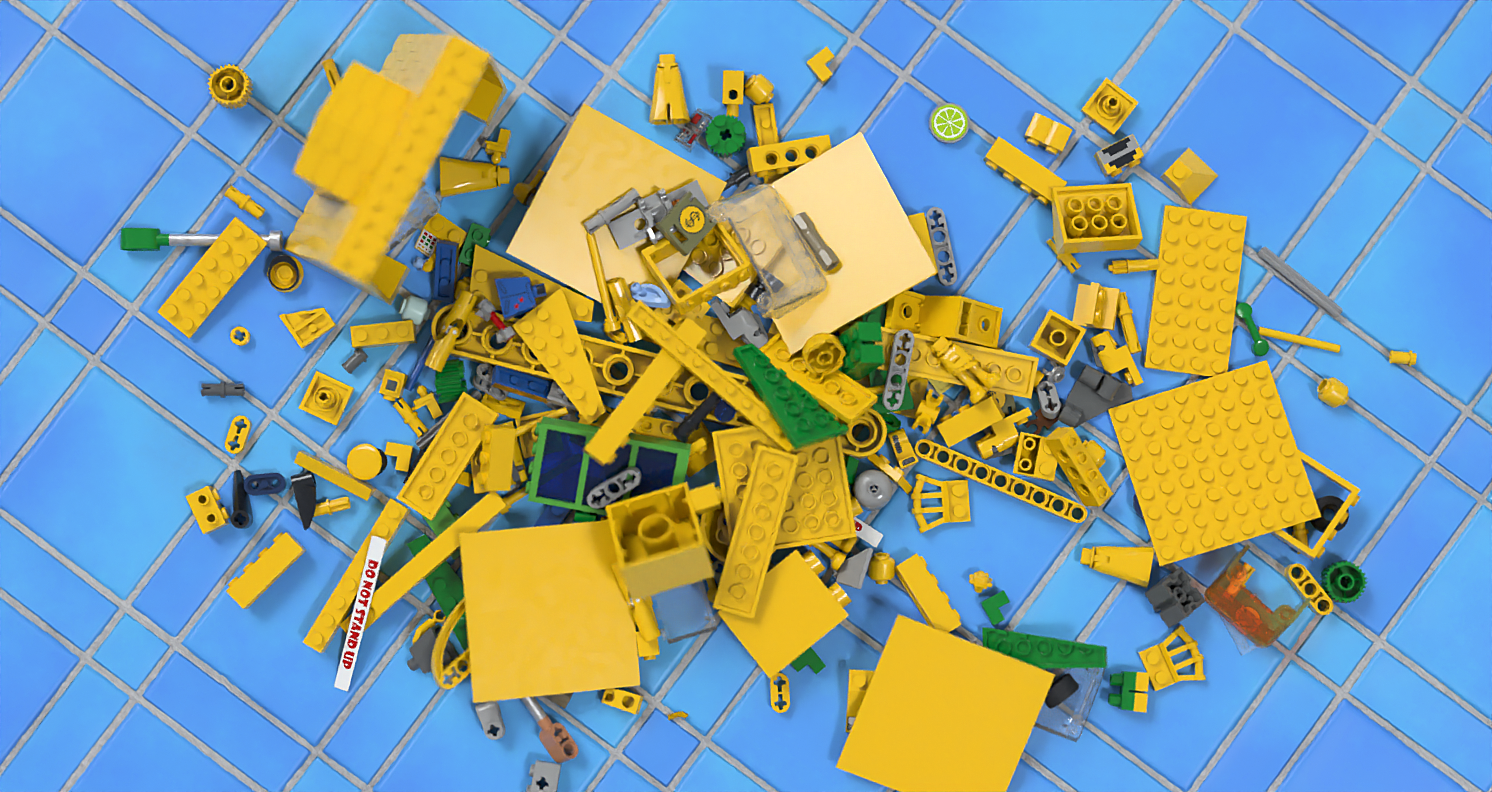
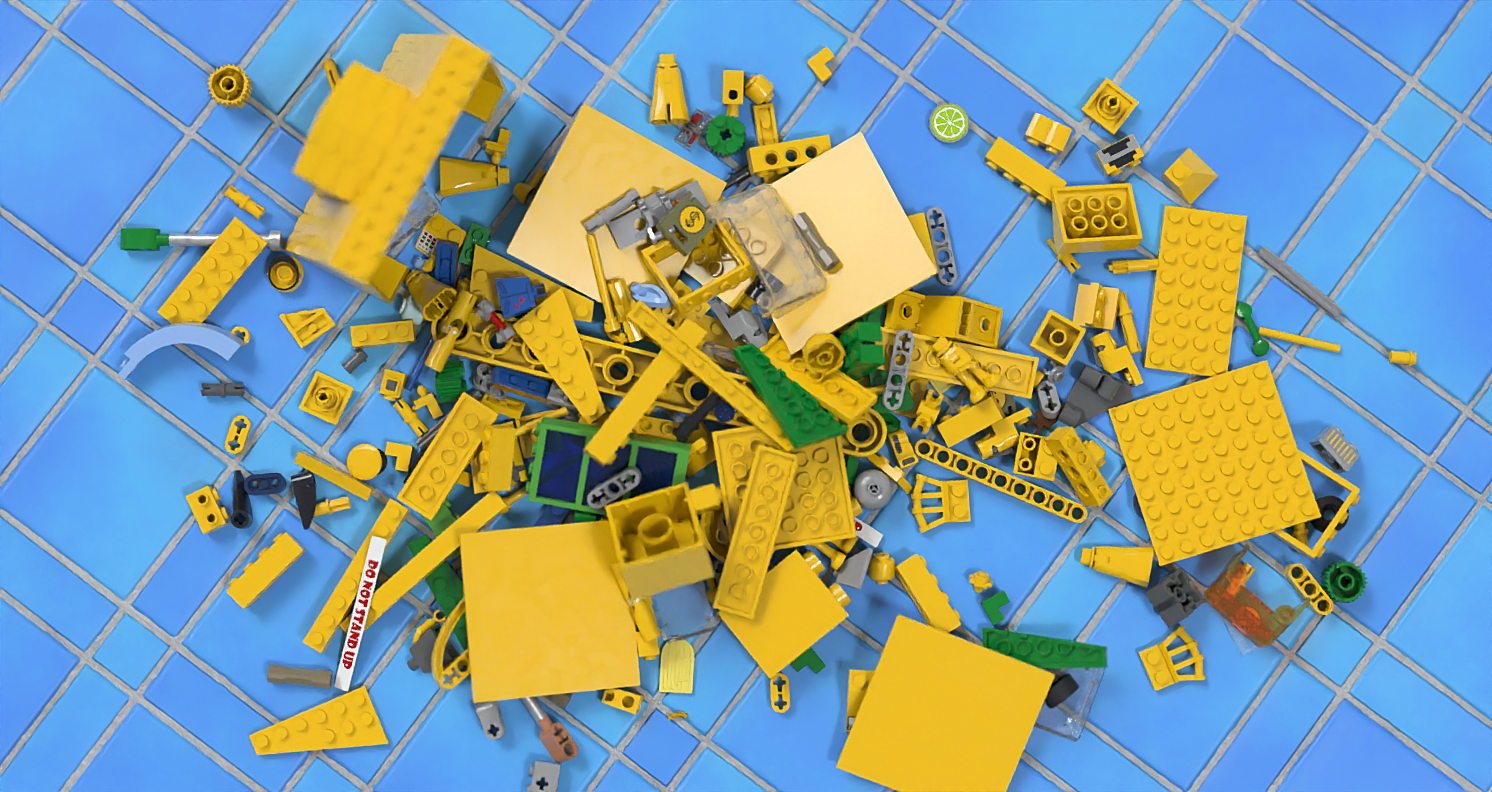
(195, 333): none -> light blue arch
(299, 676): none -> dark tan axle
(334, 724): none -> yellow wing
(428, 293): none -> yellow piece
(677, 667): none -> light yellow window
(722, 357): none -> clear container
(1129, 681): green hips -> none
(1333, 392): yellow head -> none
(1335, 449): none -> light grey slope

